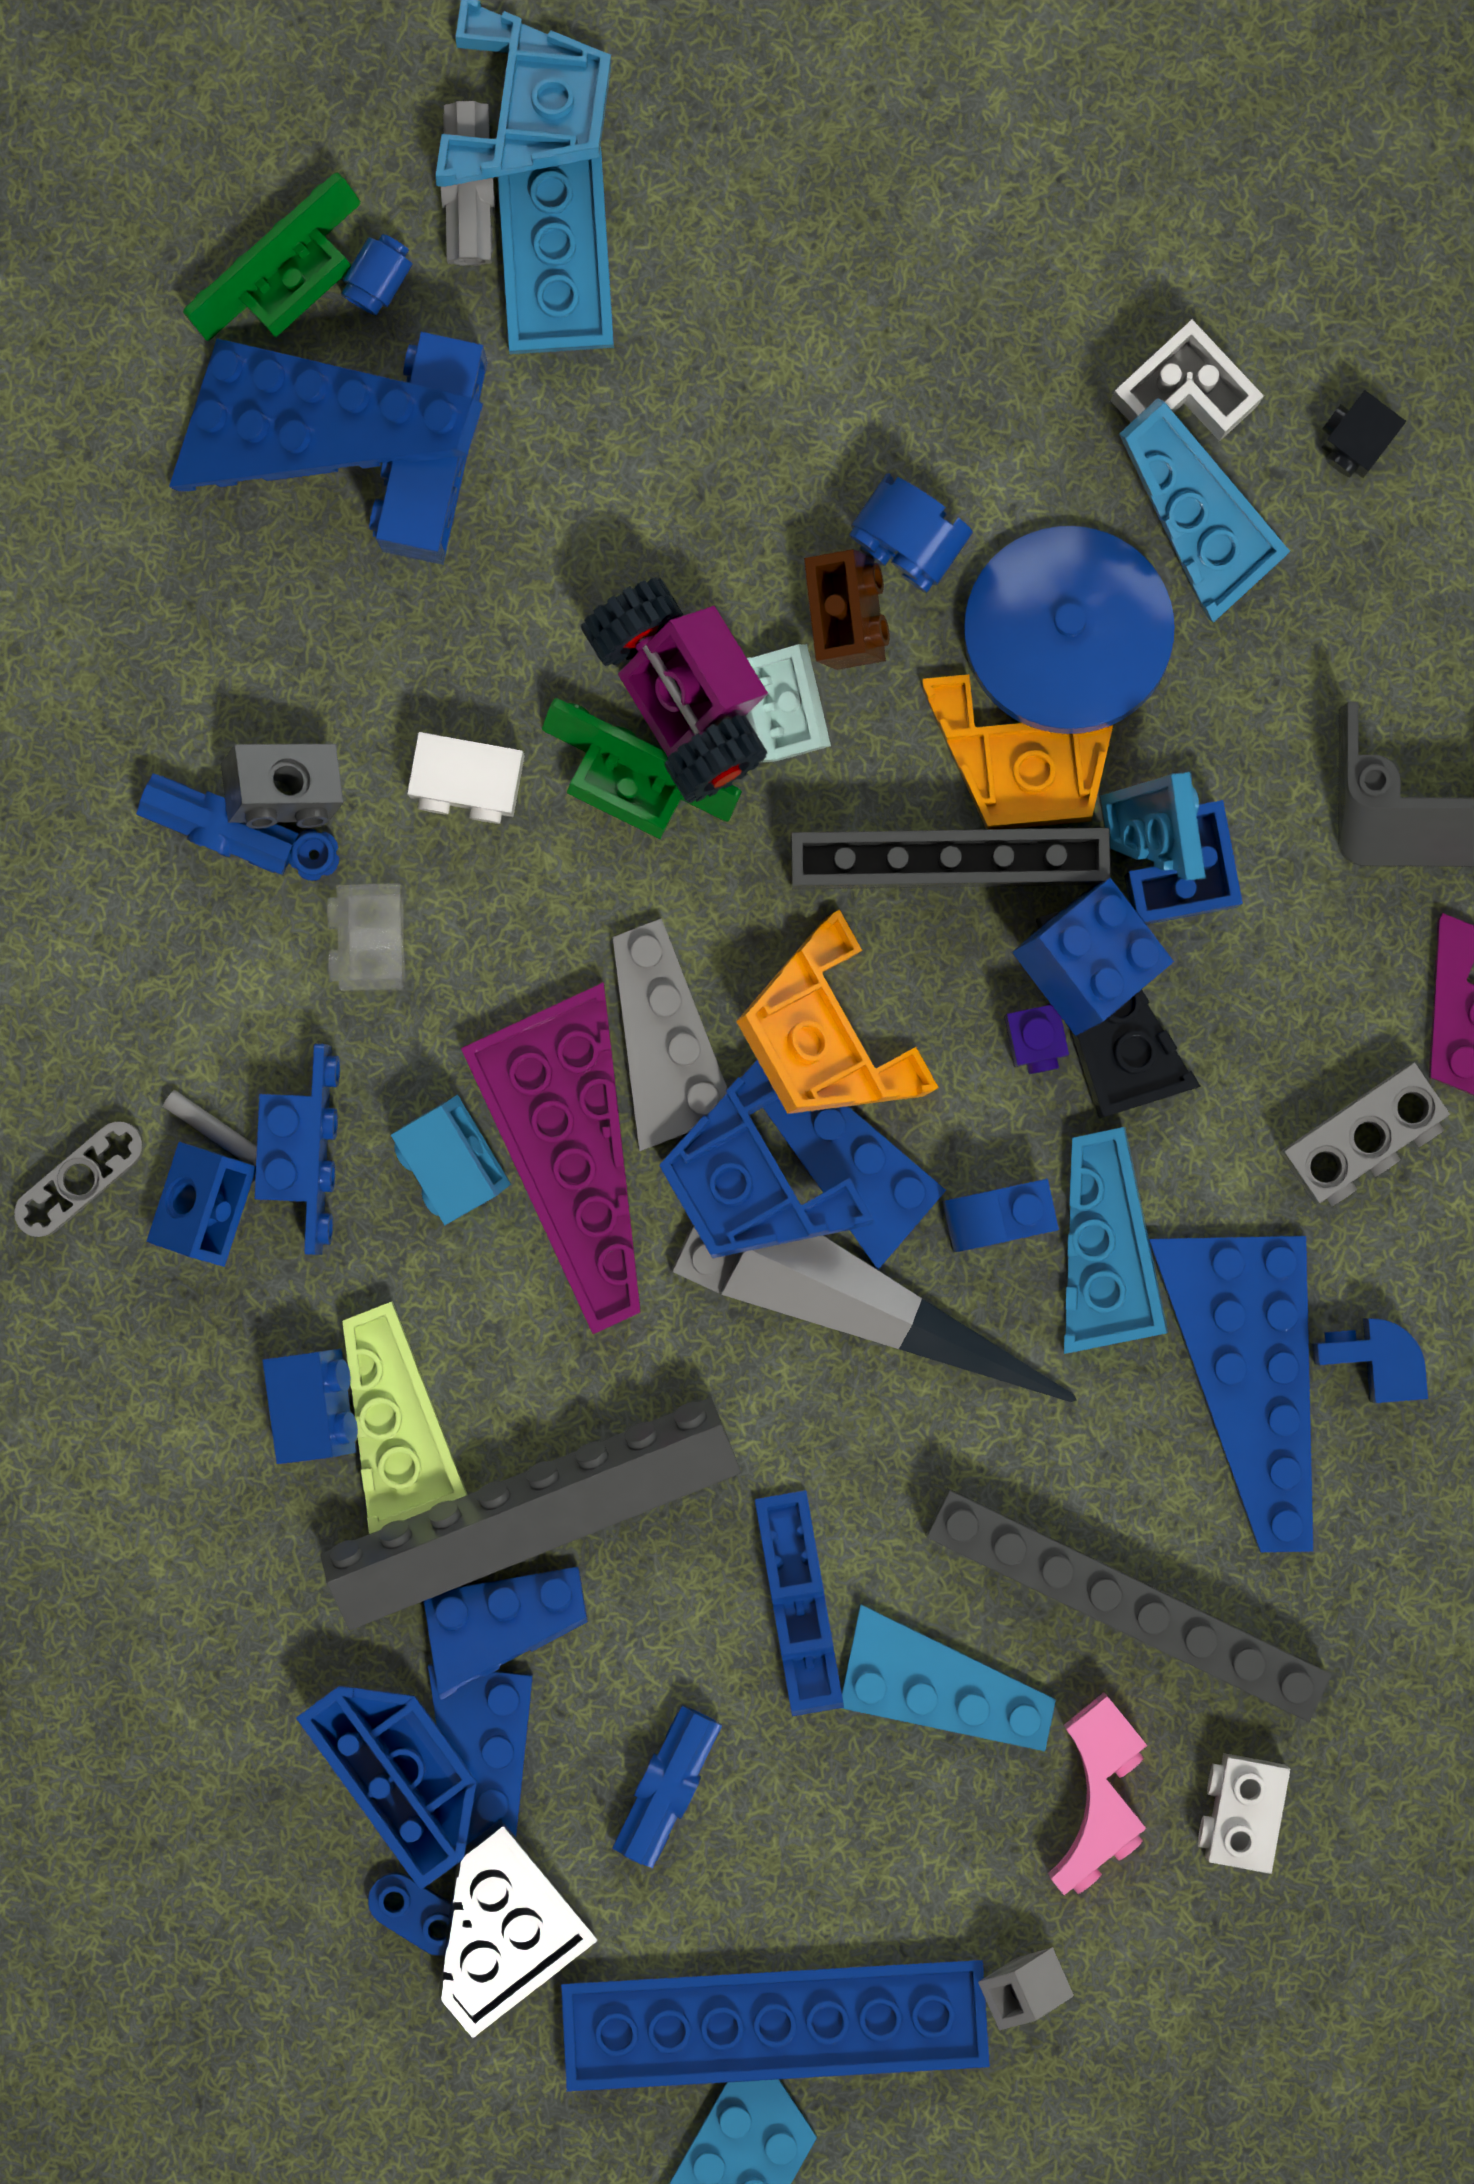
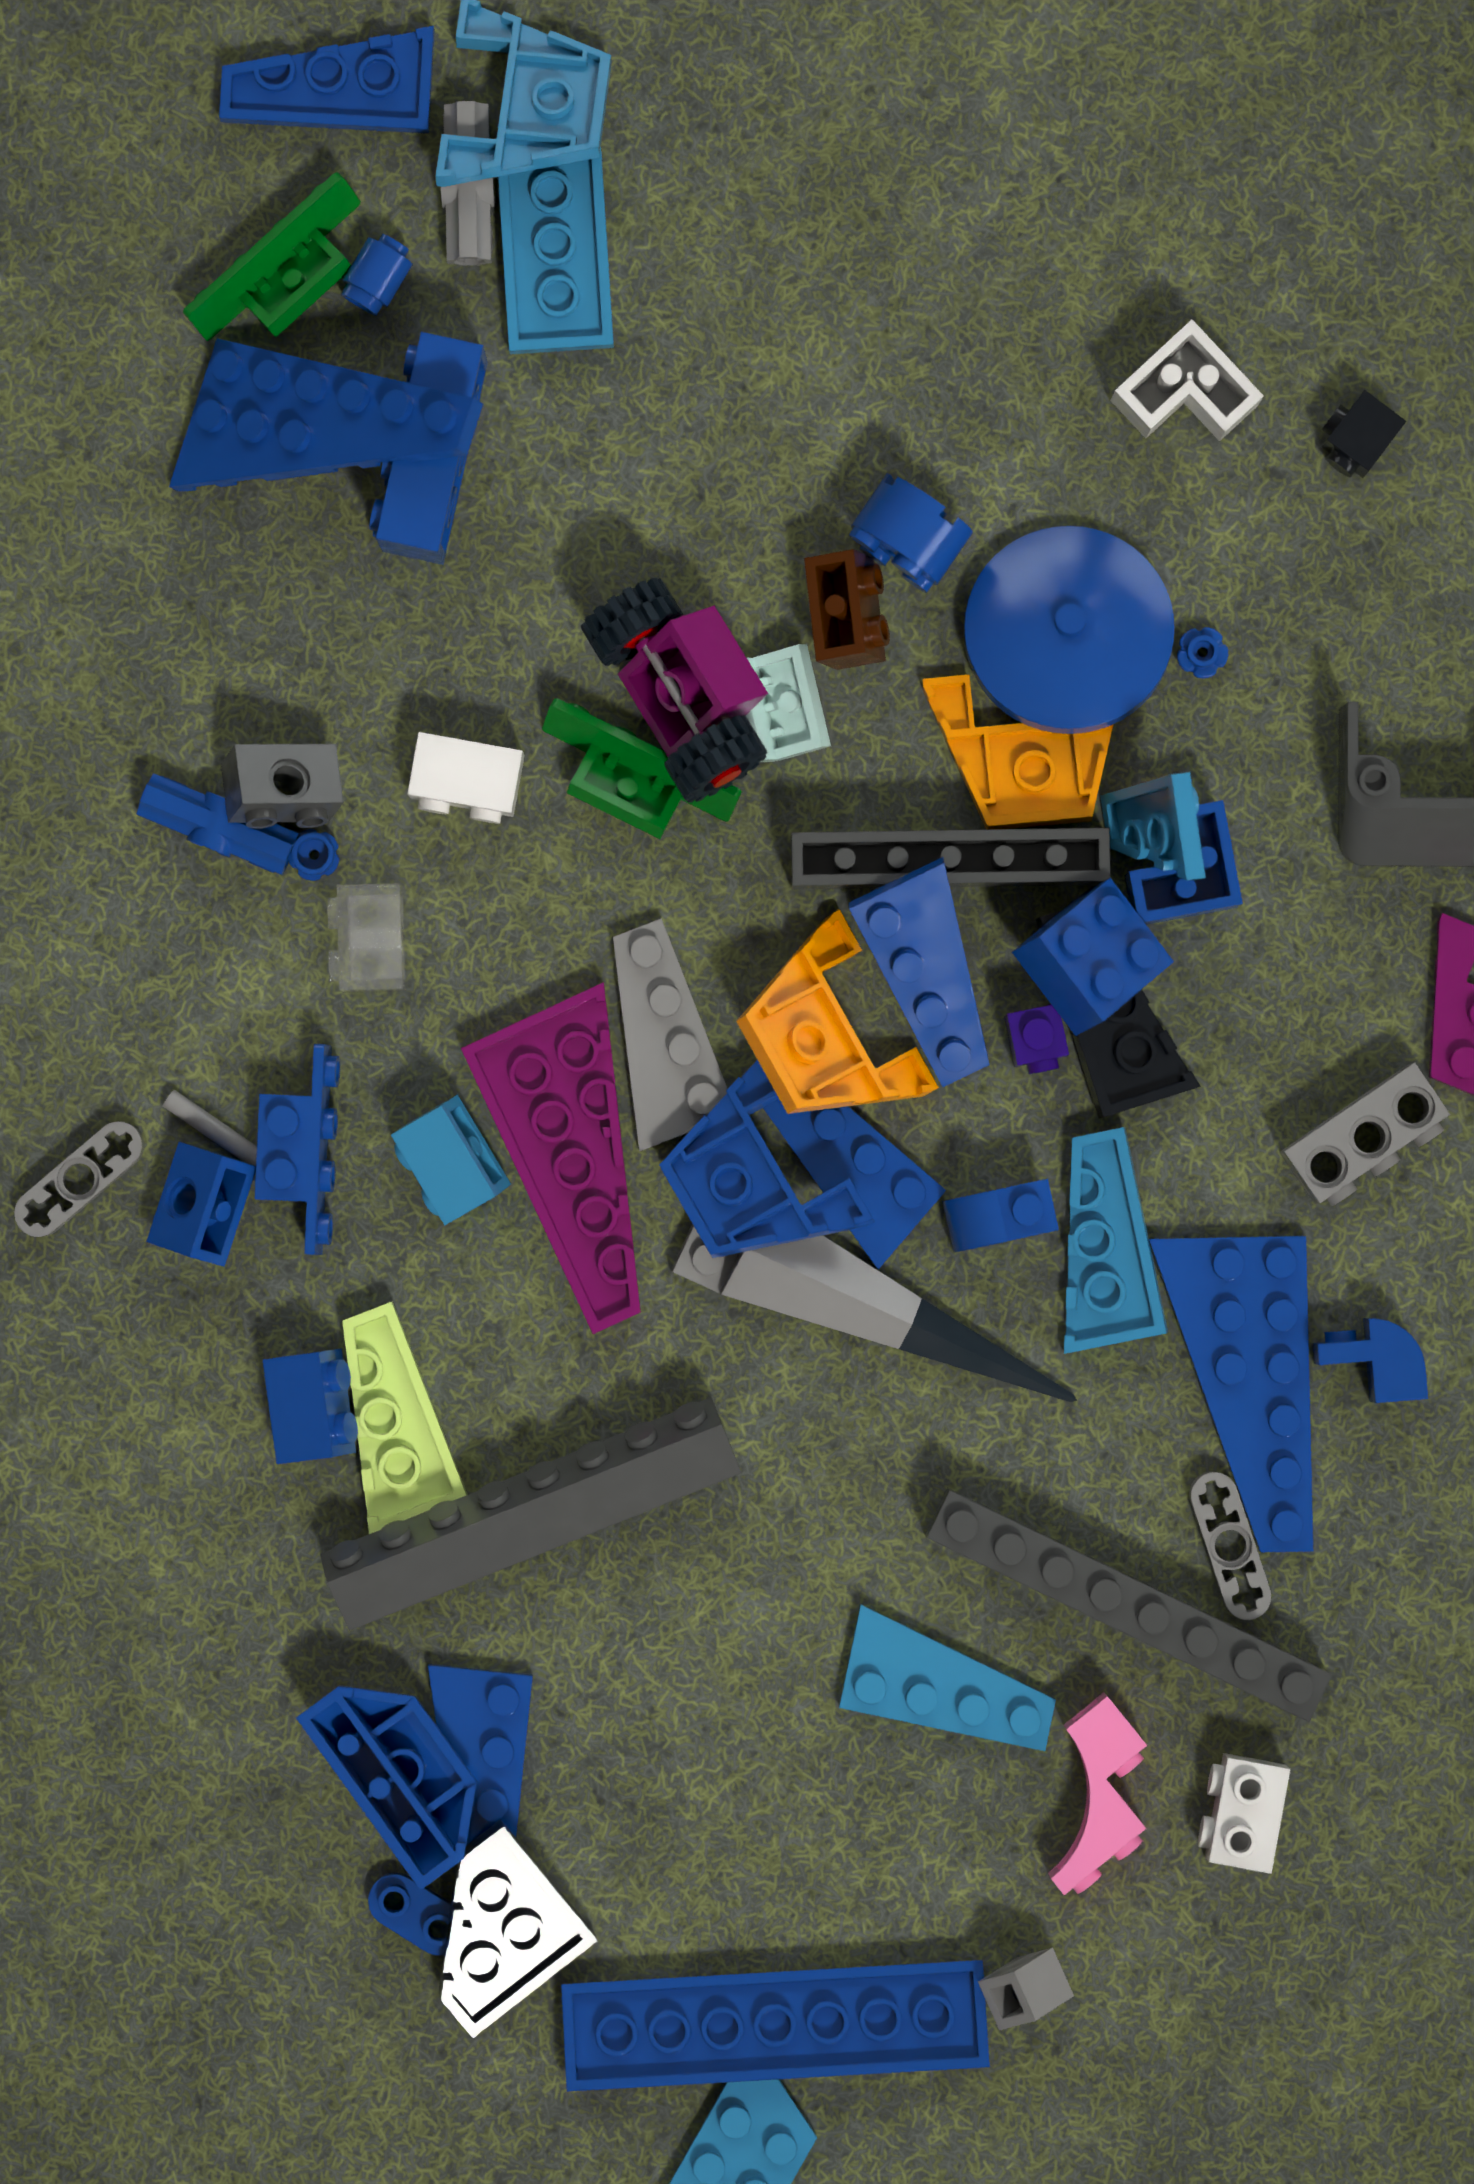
(349, 86): none -> blue wing
(496, 1621): blue wing -> none
(667, 1786): blue piece -> none
(799, 1603): blue slope -> none
(922, 957): none -> blue wing
(1188, 654): none -> blue plate
(1205, 516): dark azure wing -> none
(1230, 1586): none -> light grey beam

